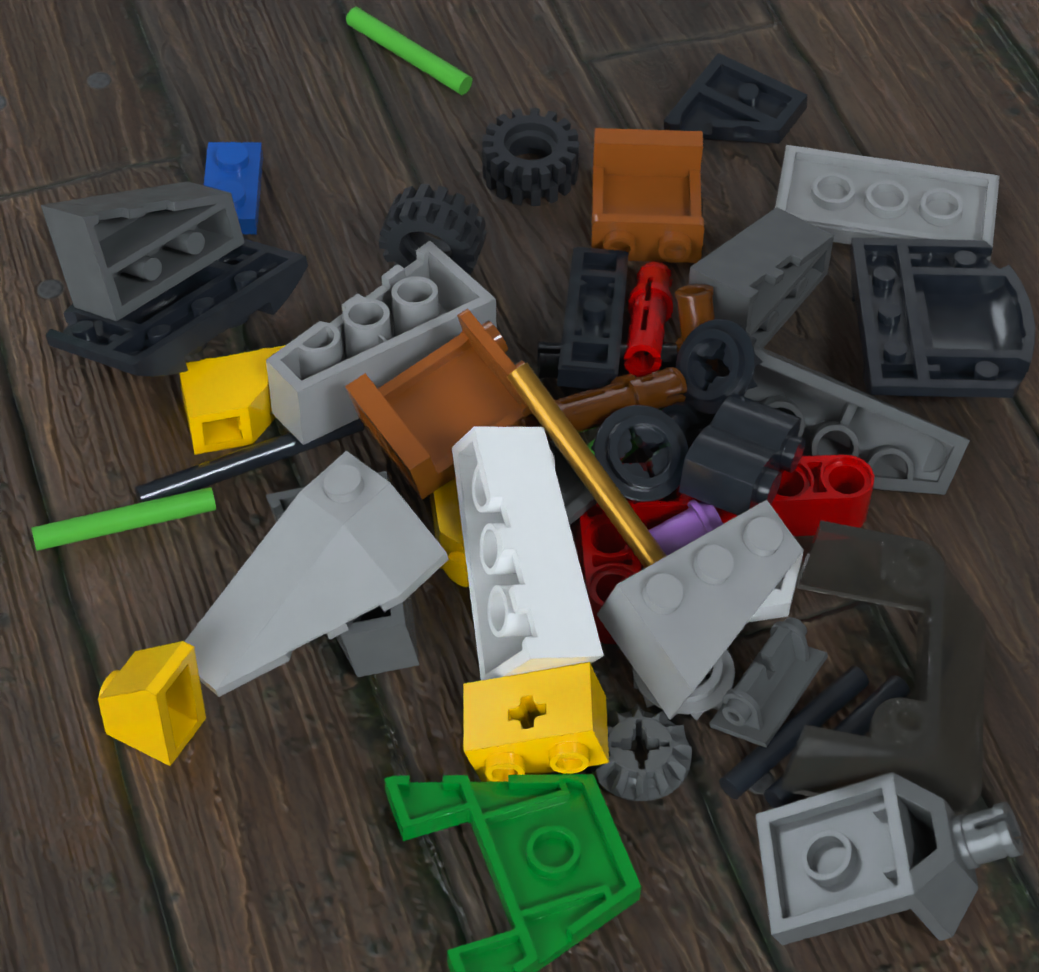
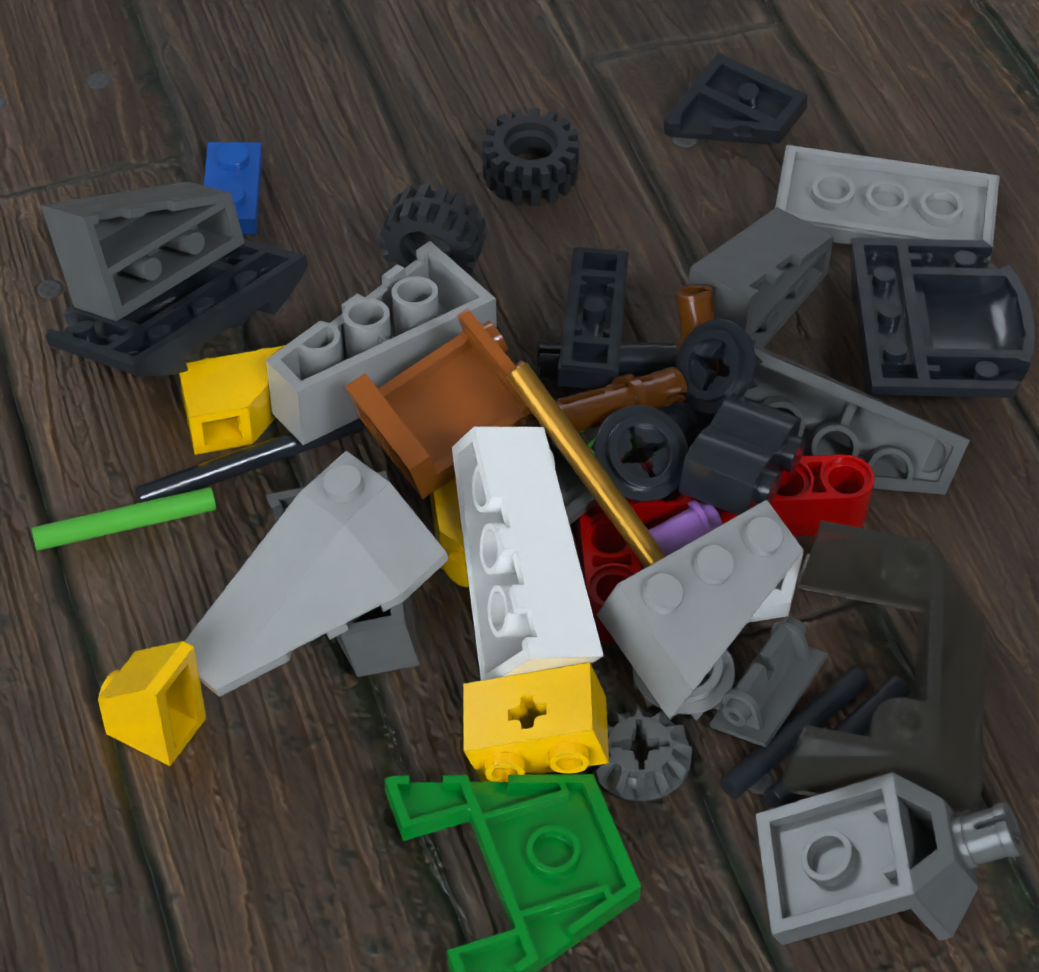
(409, 50): bright green bar -> none
(648, 194): dark orange panel -> none
(649, 311): red pin -> none

